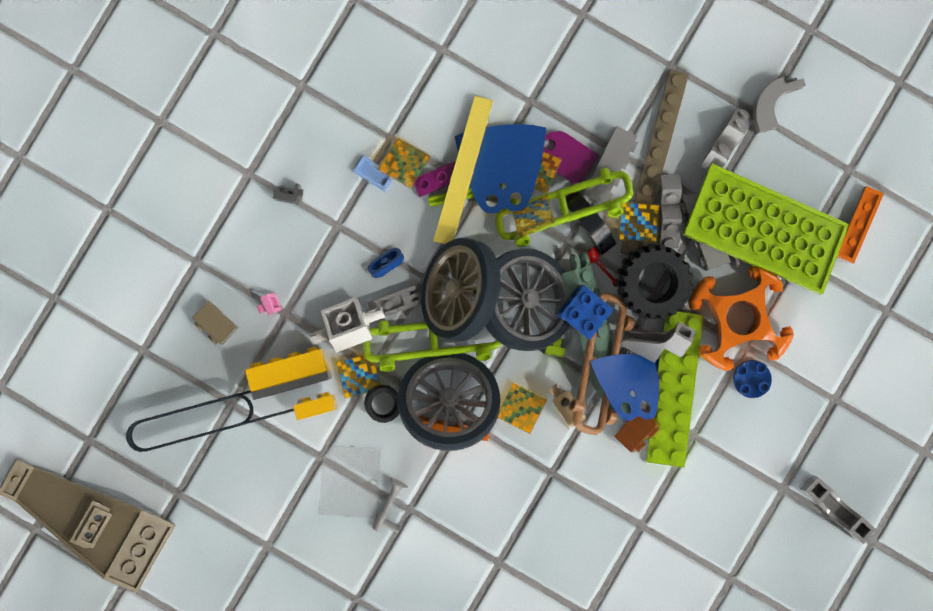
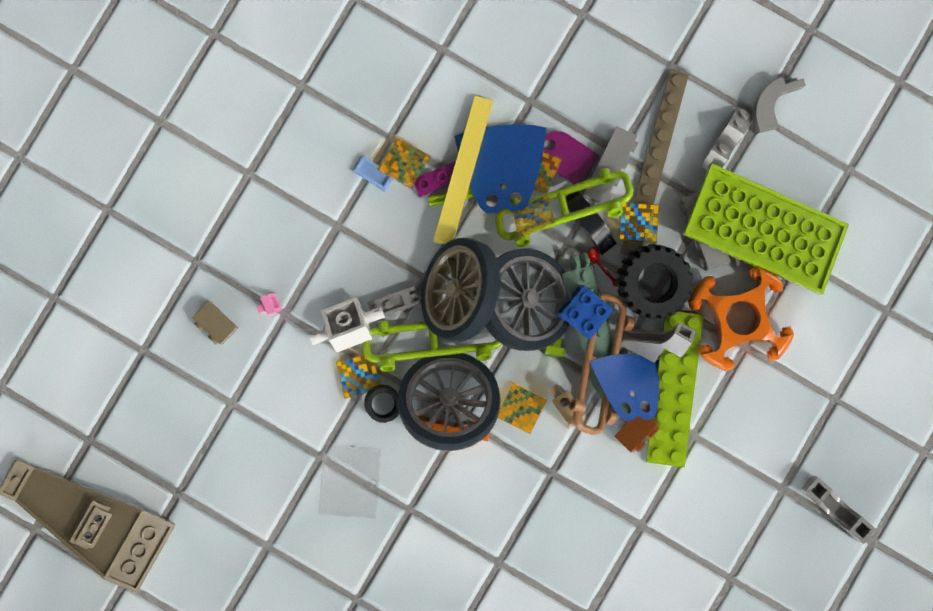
(267, 380): yellow piece -> none
(286, 196): dark grey bracket -> none
(381, 520): light grey piece -> none
(386, 263): blue plate -> none
(670, 210): light grey arch -> none
(752, 379): blue dish -> none
(860, 224): orange plate -> none

